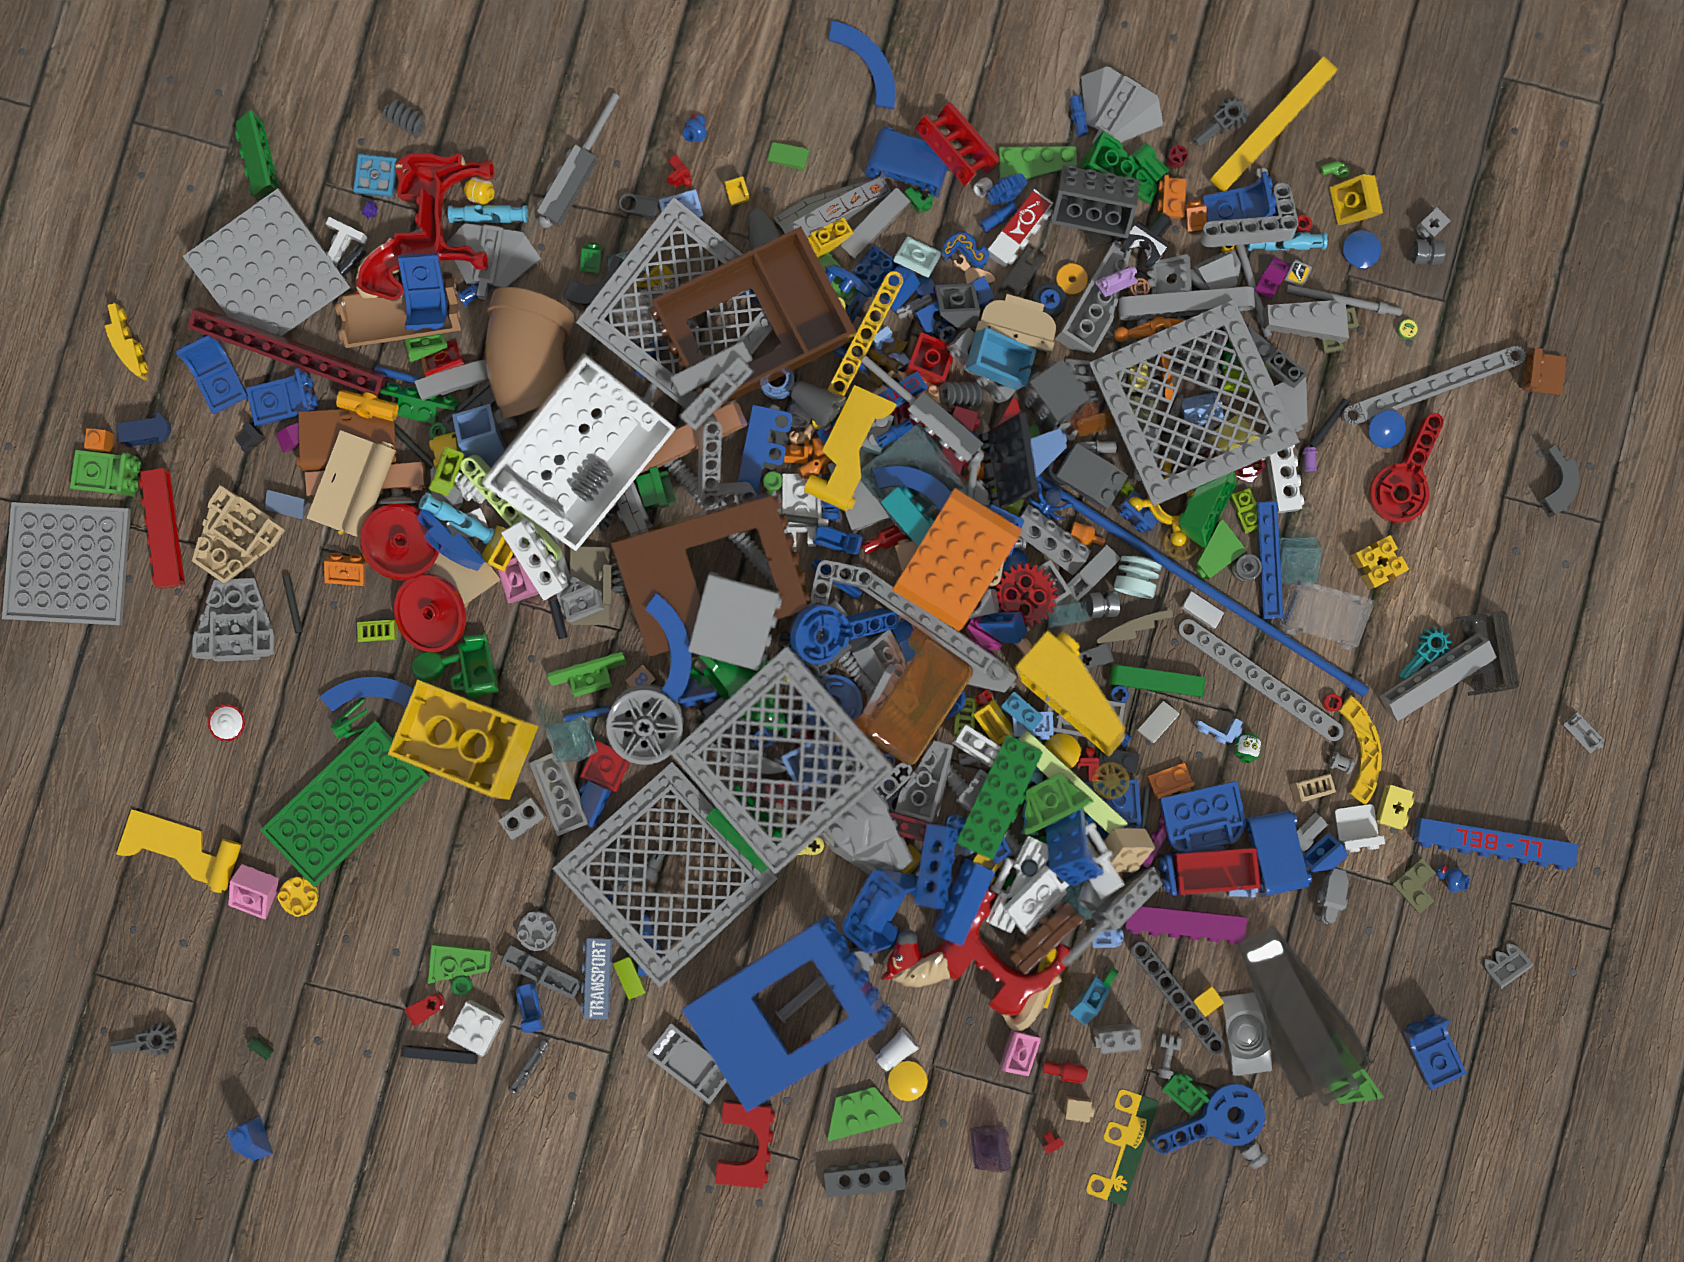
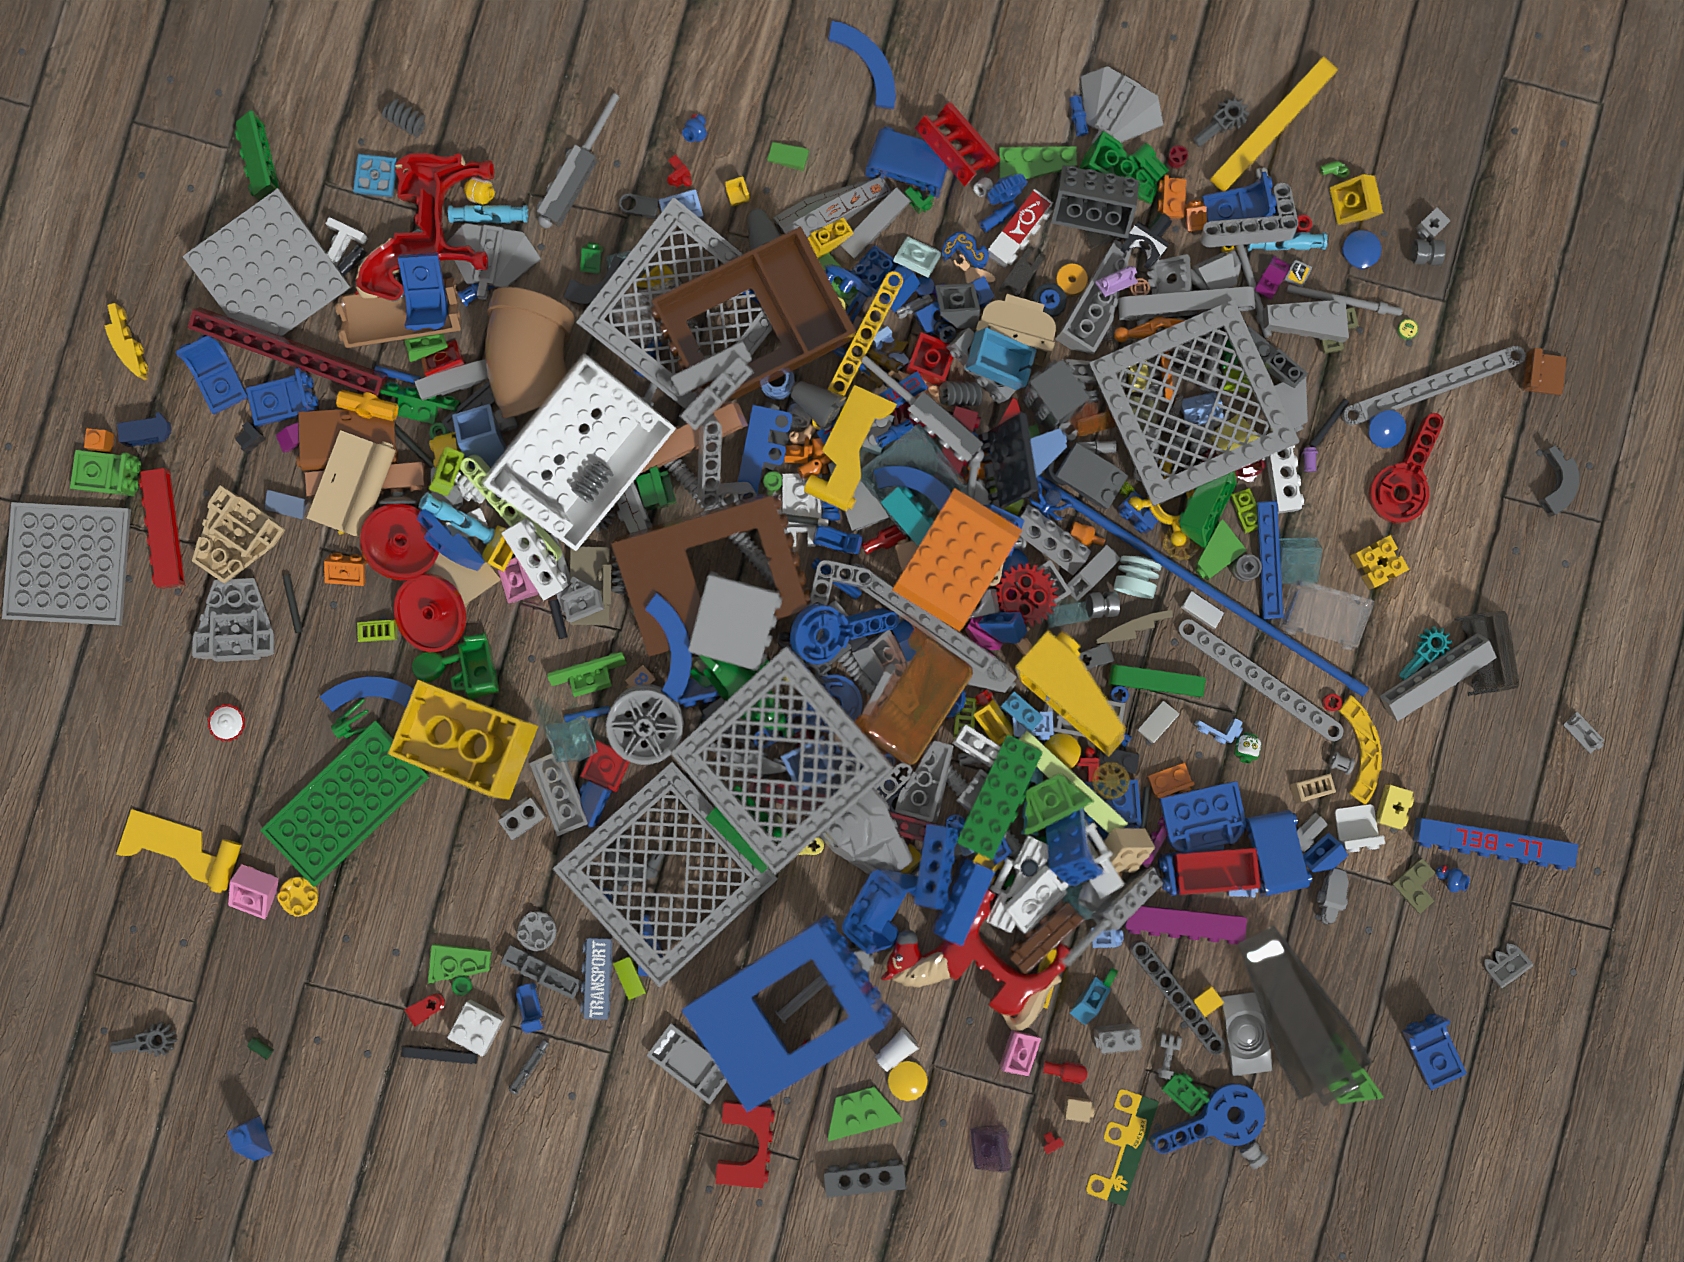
(370, 210): dark purple plate -> none

